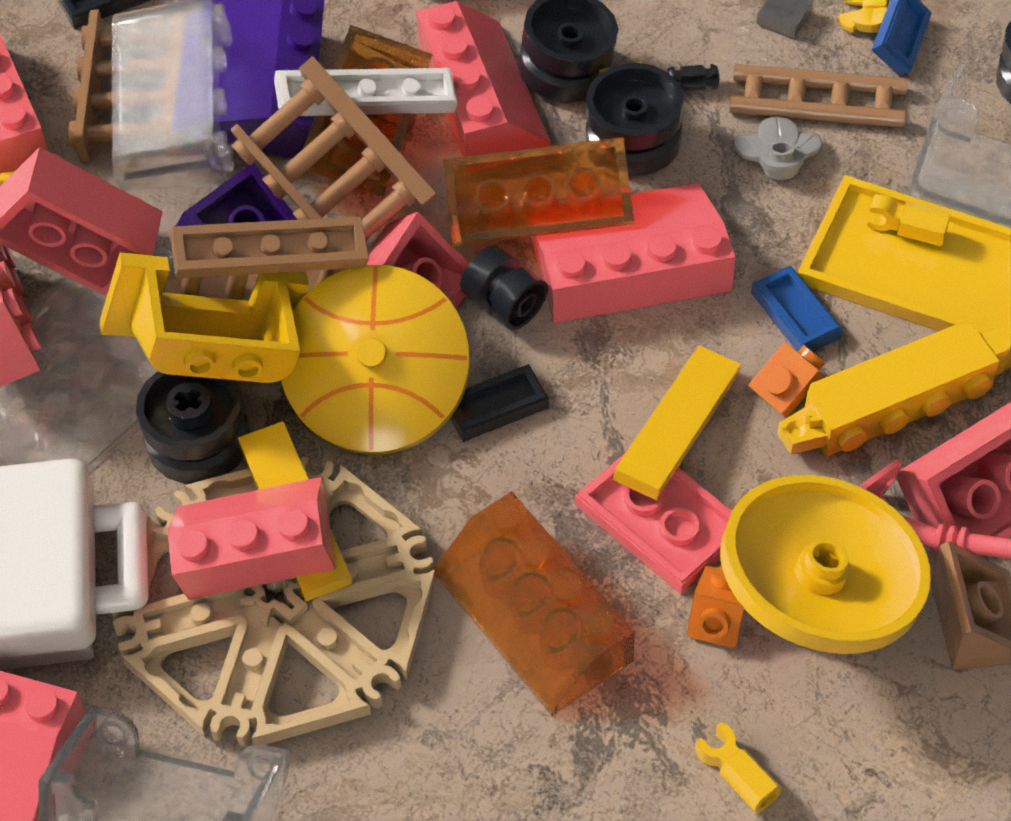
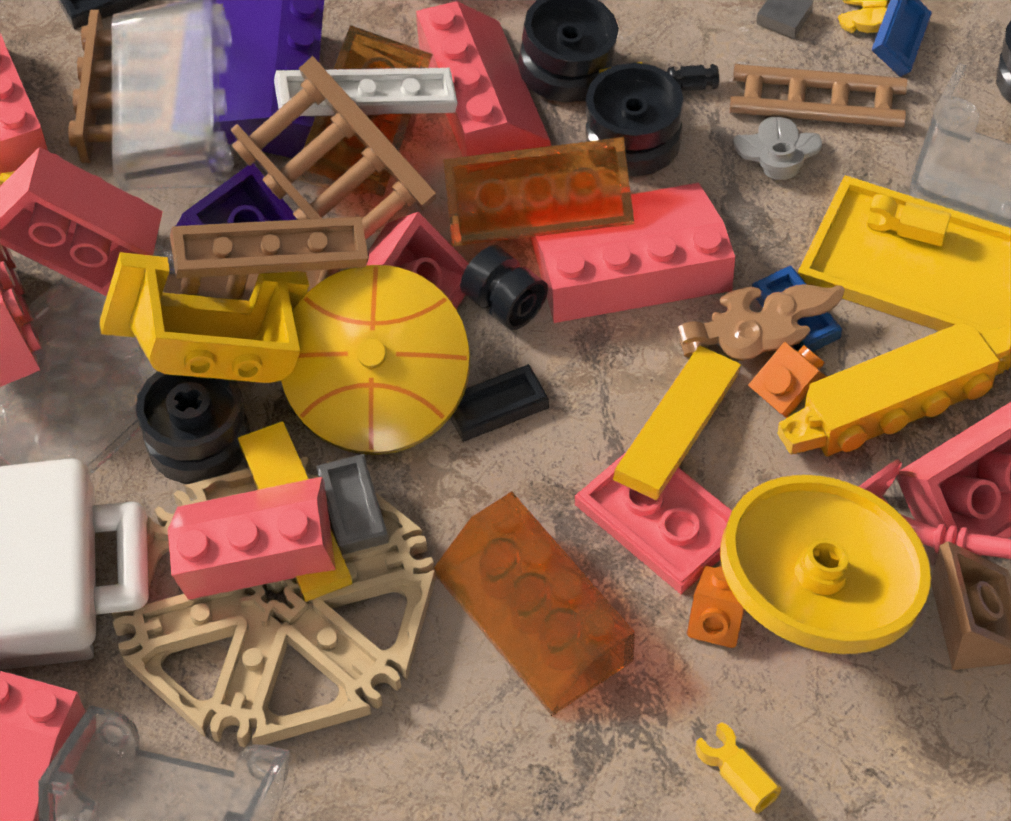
(352, 504): none -> flat silver tile
(749, 333): none -> medium nougat piece

